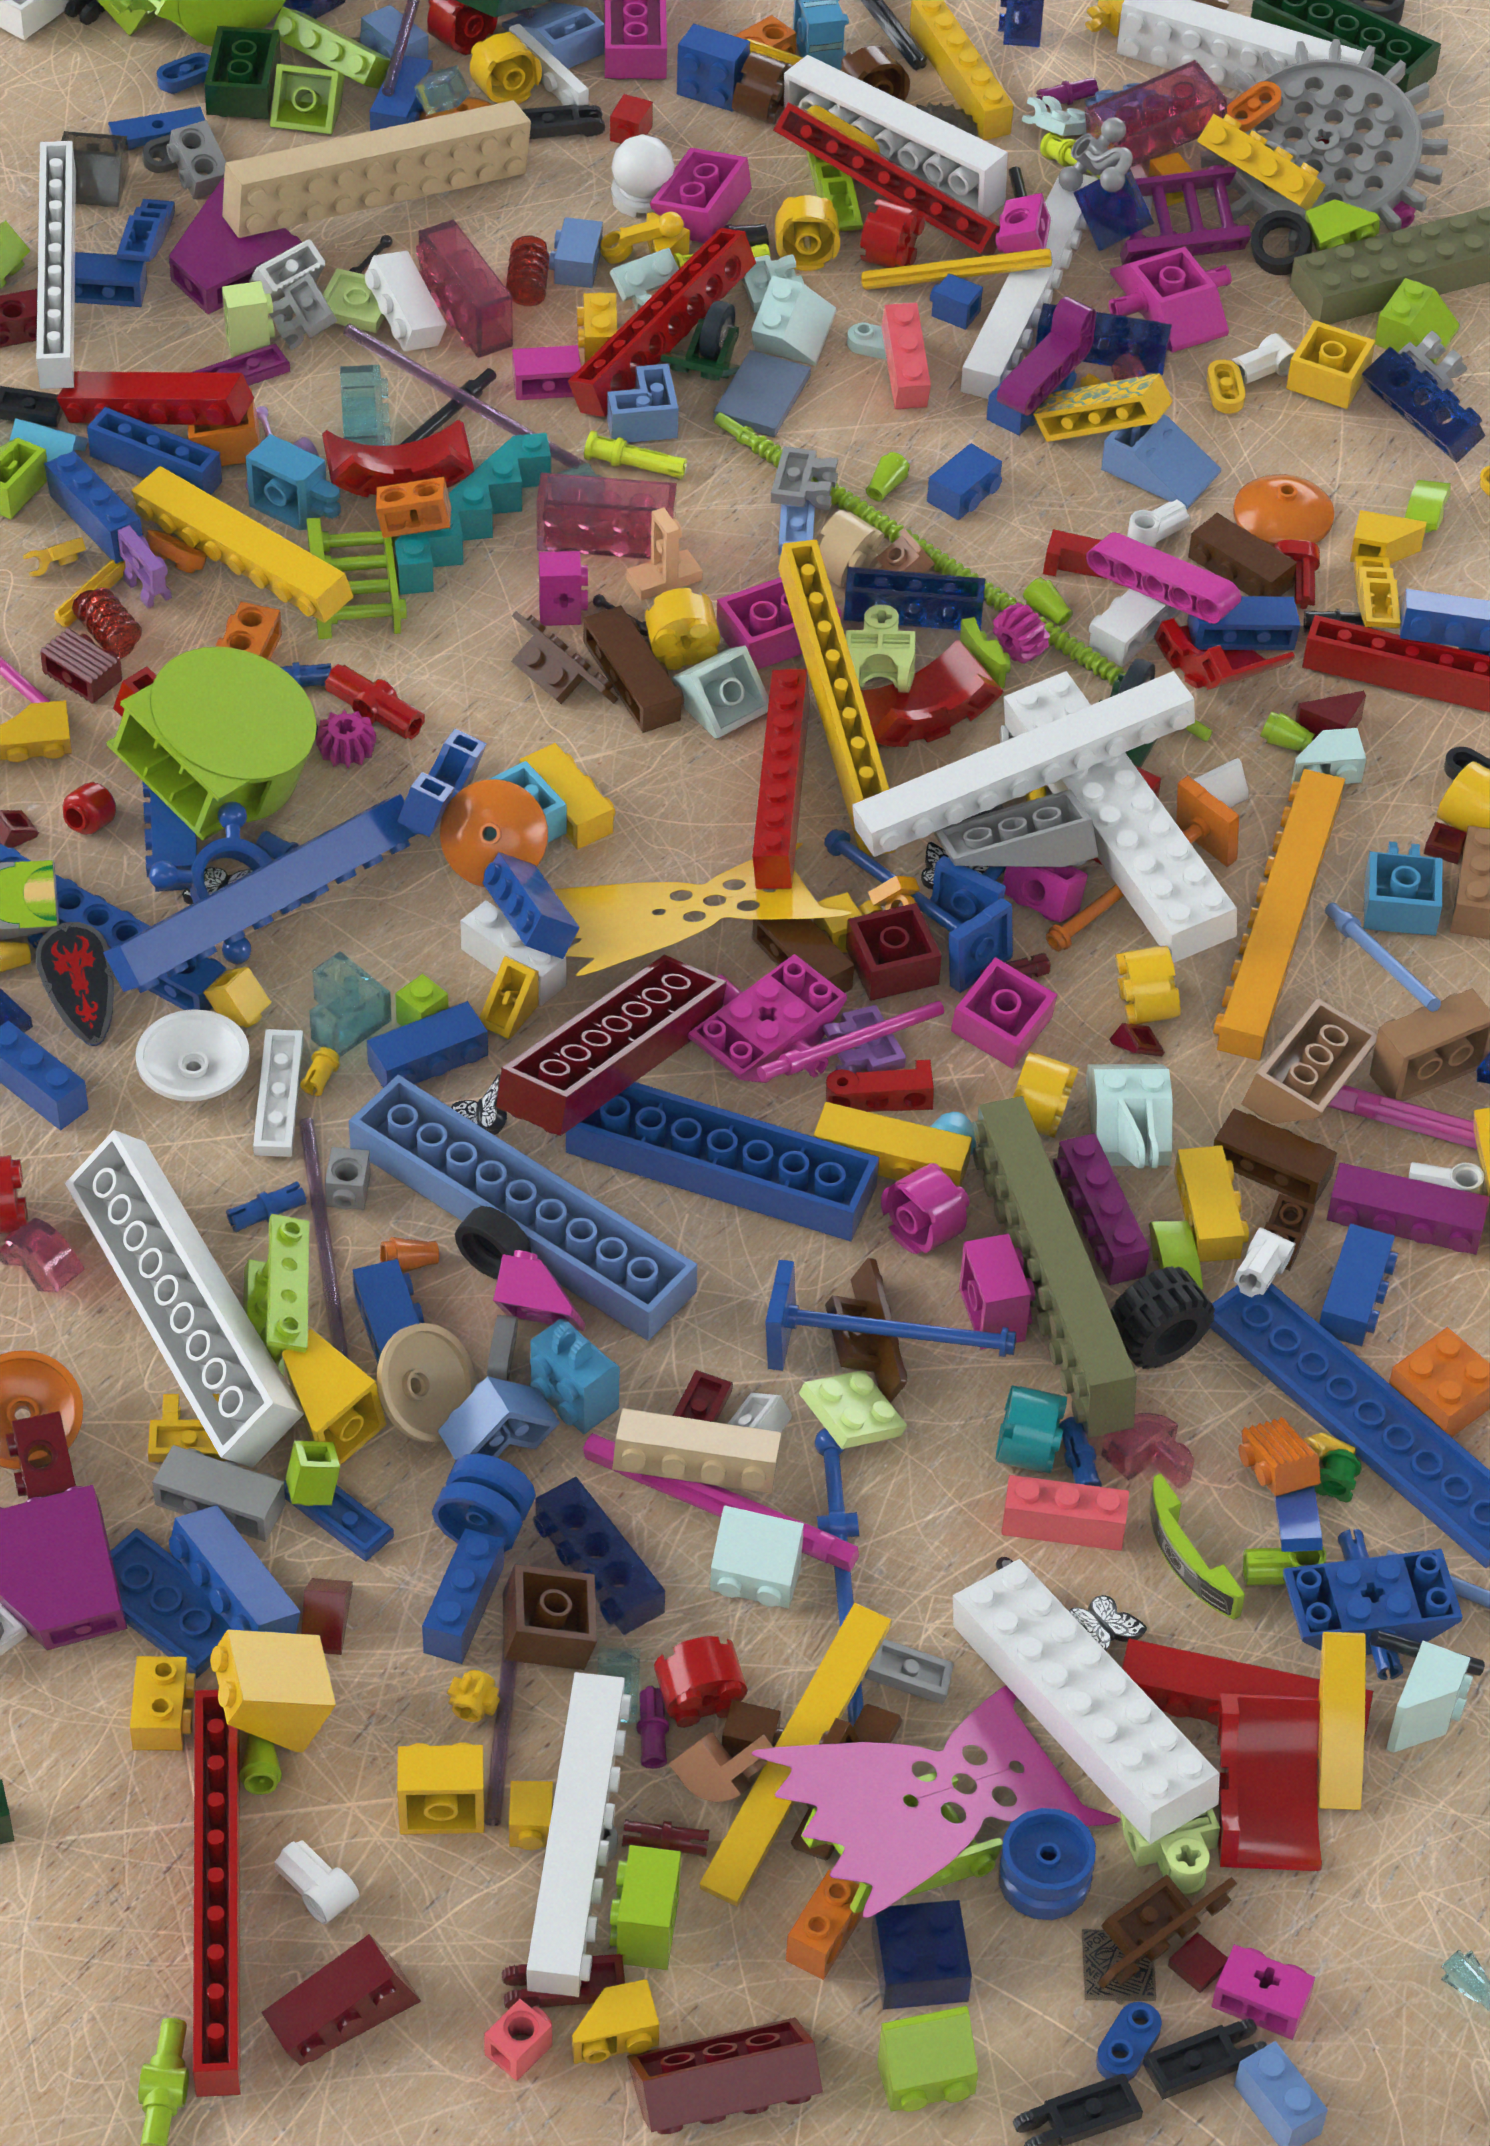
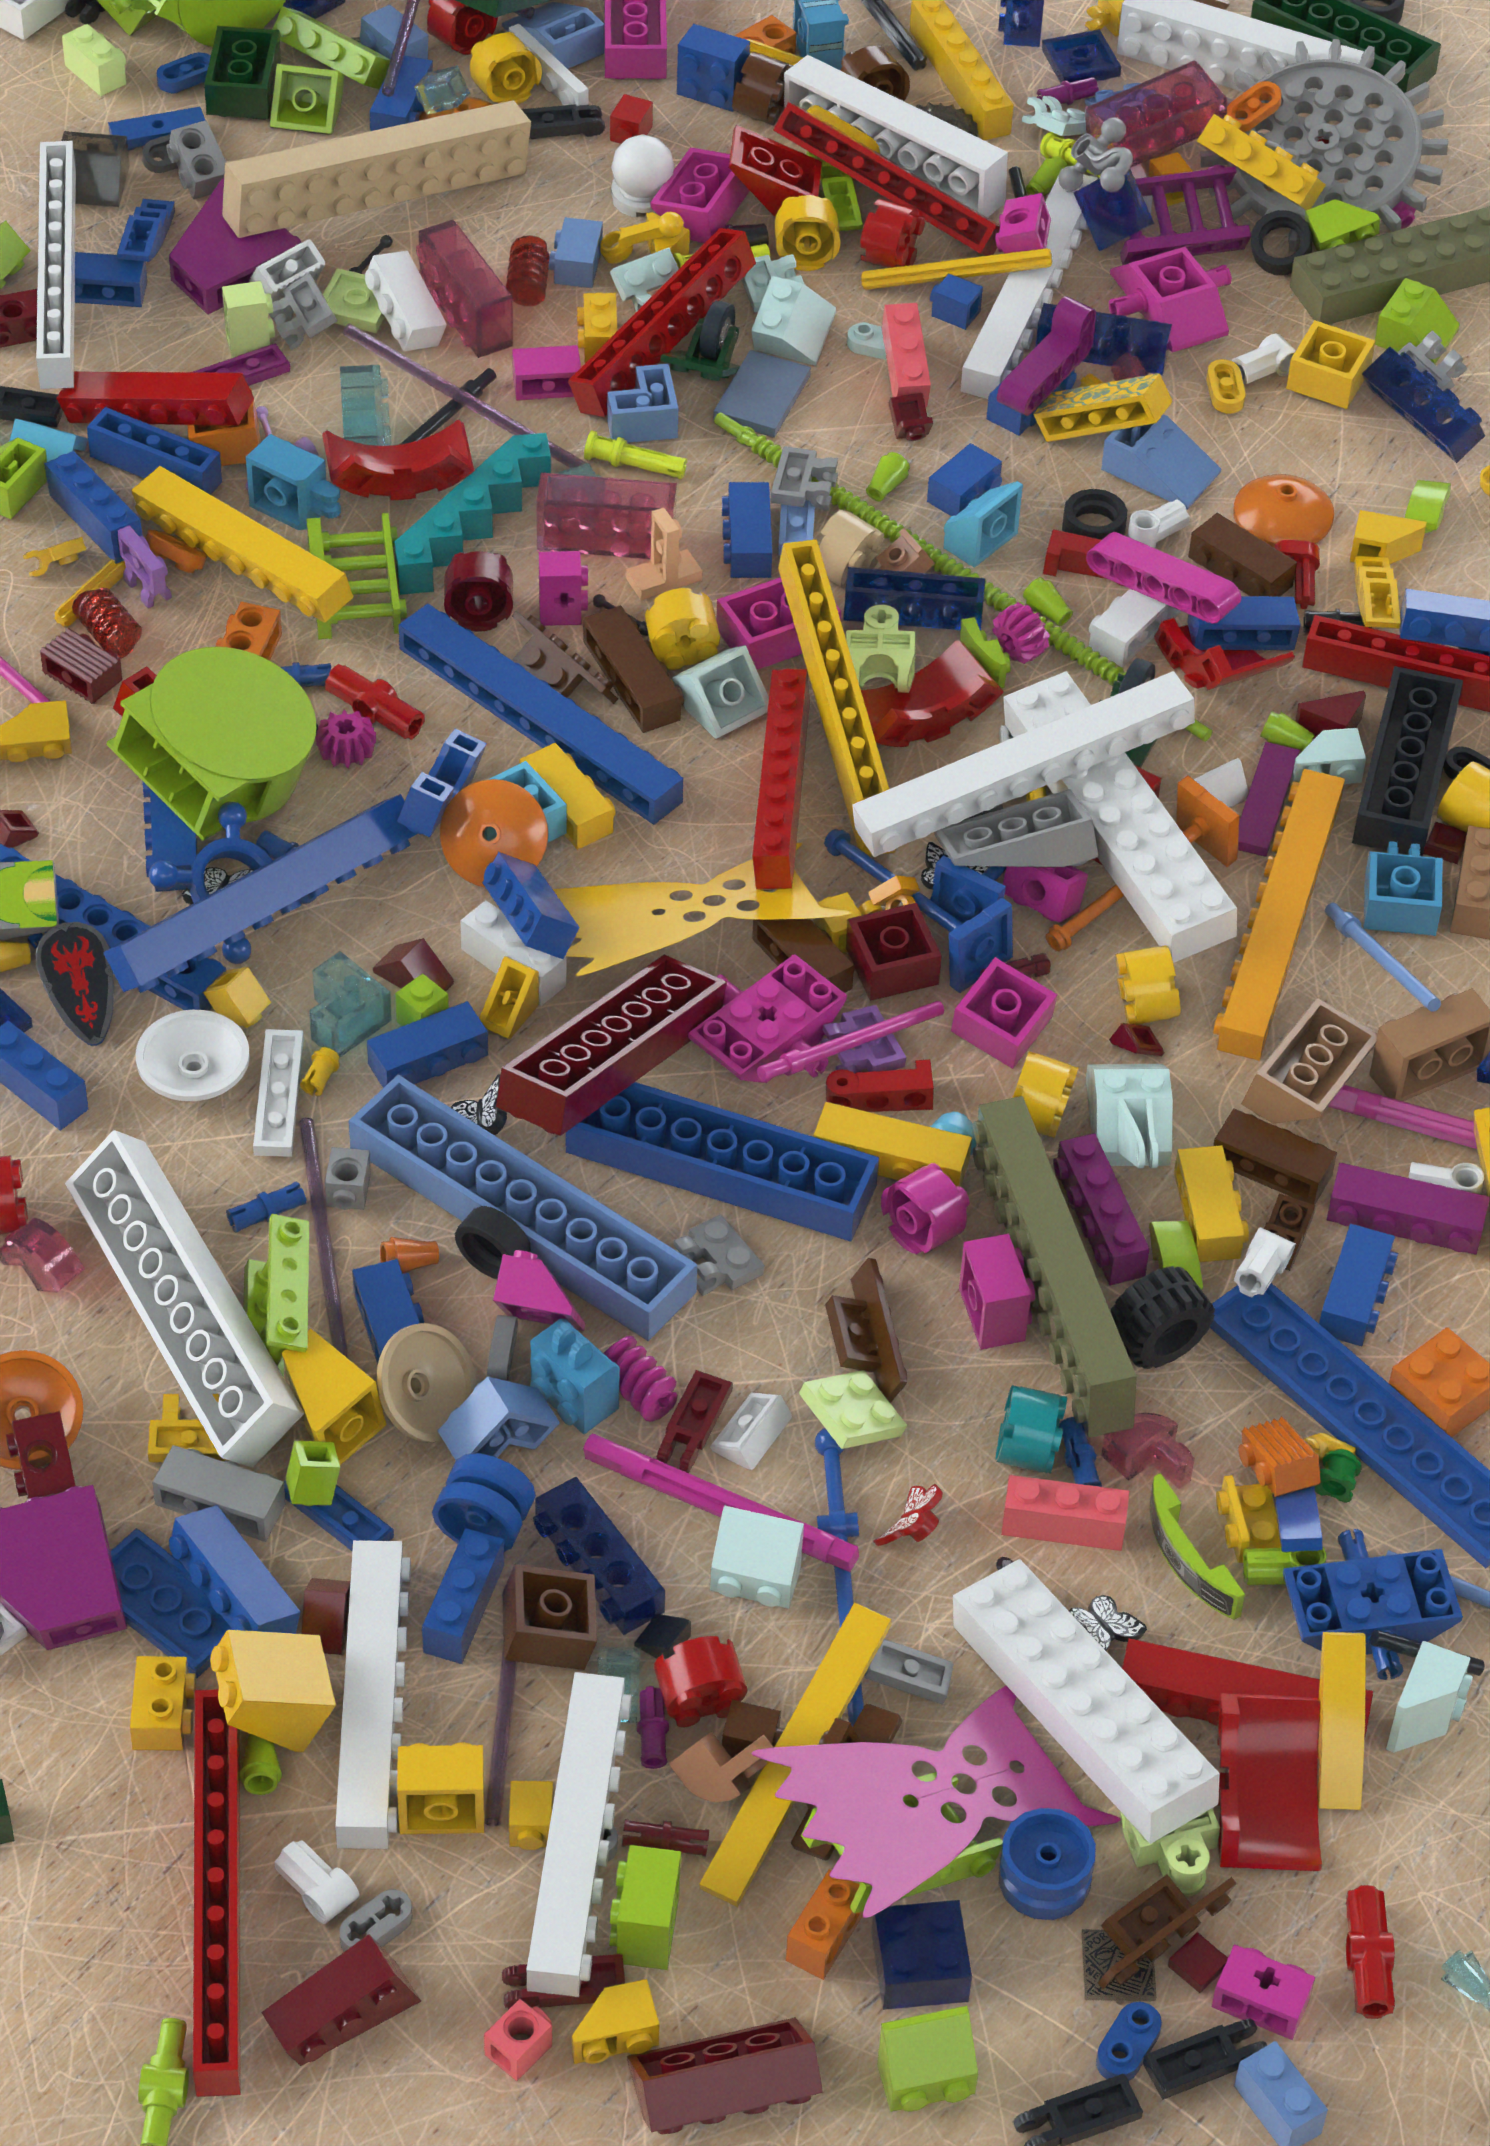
(89, 808): red head -> none
(94, 59): none -> yellowish green brick
(370, 1695): none -> white brick
(373, 1921): none -> light grey beam
(409, 961): none -> dark red slope
(413, 507): orange brick -> none
(473, 1696): yellow gear -> none
(478, 590): none -> dark red brick
(541, 712): none -> blue brick
(641, 1380): none -> dark pink piece
(663, 1634): none -> black slope
(696, 1450): tan brick -> none
(726, 1255): none -> light grey plate
(747, 530): none -> blue brick
(772, 169): none -> red slope
(785, 1315): blue tile -> none
(910, 417): none -> dark red bracket
(917, 1518): none -> red animal
(984, 524): none -> medium azure slope
(1046, 176): none -> lime cone
(1081, 57): none -> clear blue plate
(1095, 502): none -> black tyre
(1248, 1515): none -> yellow bracket
(1266, 798): none -> magenta tile
(1370, 1952): none -> red piece
(1407, 760): none -> black brick

